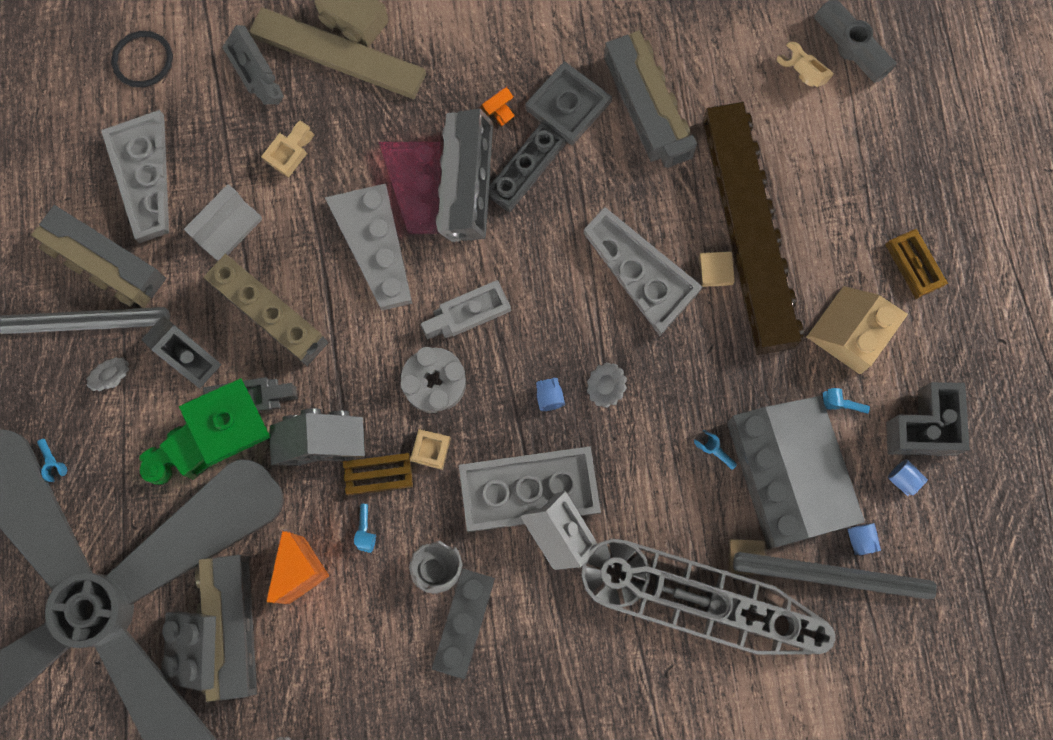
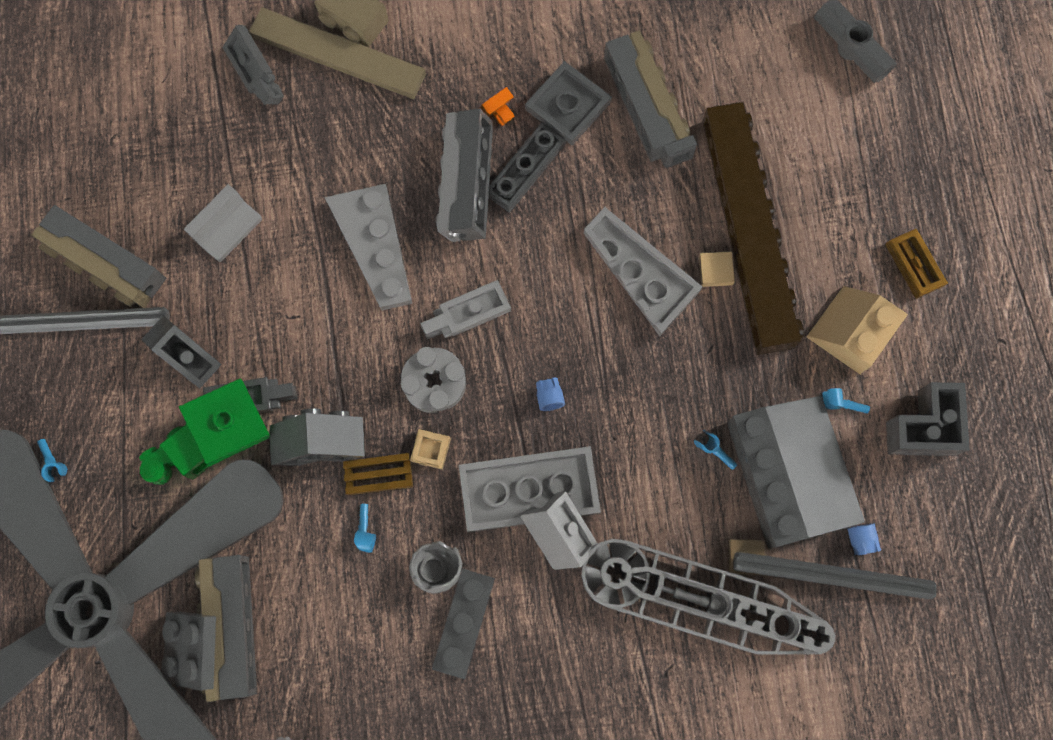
(107, 374): light grey piece -> none
(114, 60): black piece -> none
(140, 169): light grey wing -> none
(266, 309): dark tan piece -> none
(287, 152): tan plate -> none
(294, 570): orange slope -> none
(415, 179): clear pink wing -> none
(606, 385): light grey piece -> none
(811, 69): tan plate -> none
(907, 478): medium blue hose -> none

